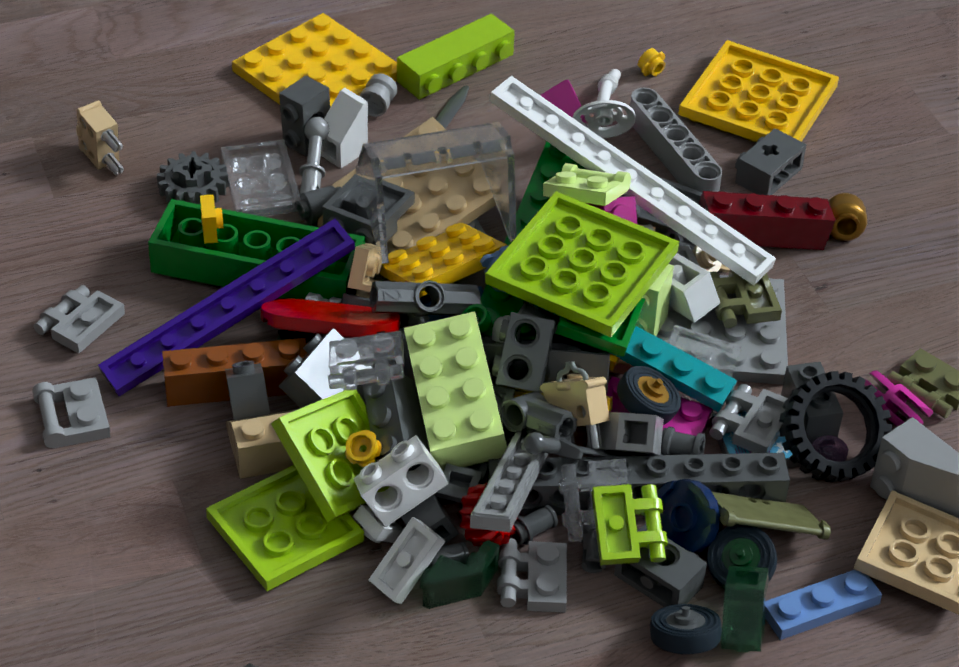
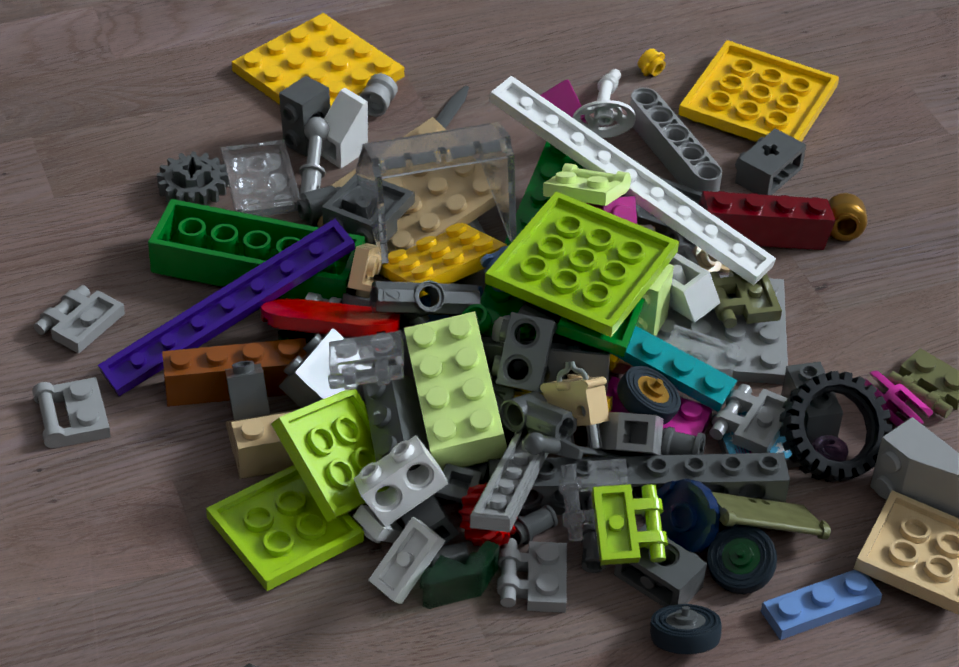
(99, 136): tan piece -> none
(211, 218): yellow plate -> none
(359, 439): yellow plate -> none
(455, 56): lime brick -> none
(744, 608): clear green slope -> none

